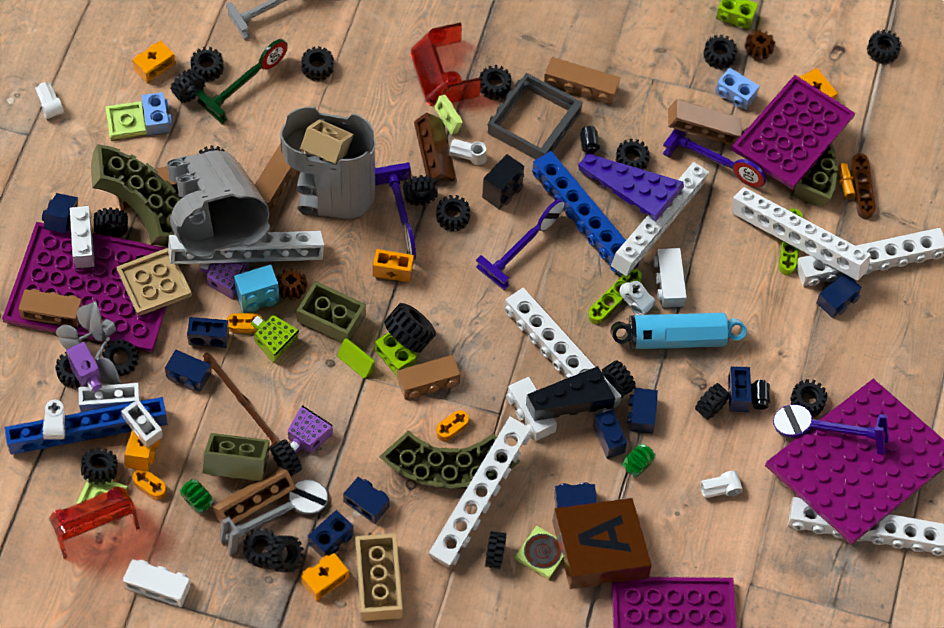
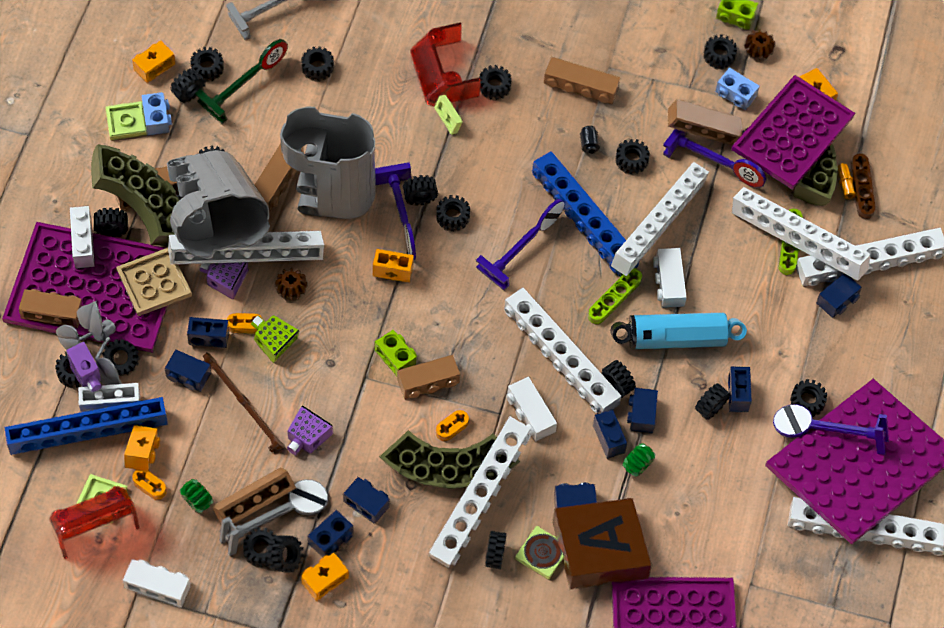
(50, 104): white piece -> none
(54, 422): white piece -> none
(57, 214): dark blue brick -> none
(99, 458): black tyre -> none
(142, 423): white brick -> none
(236, 457): olive brick -> none
(257, 289): medium azure brick -> none
(286, 457): black tyre -> none
(326, 141): tan brick -> none
(331, 312): olive brick -> none
(356, 358): lime slope -> none
(378, 577): tan brick -> none
(410, 327): black tyre -> none
(434, 147): reddish brown panel -> none
(468, 151): white piece -> none
(503, 182): black brick -> none
(546, 91): dark grey window -> none
(572, 395): black wedge -> none
(635, 186): dark purple wing -> none
(637, 297): white piece -> none
(726, 484): white piece -> none
(760, 394): black brick -> none
(880, 54): black tyre -> none

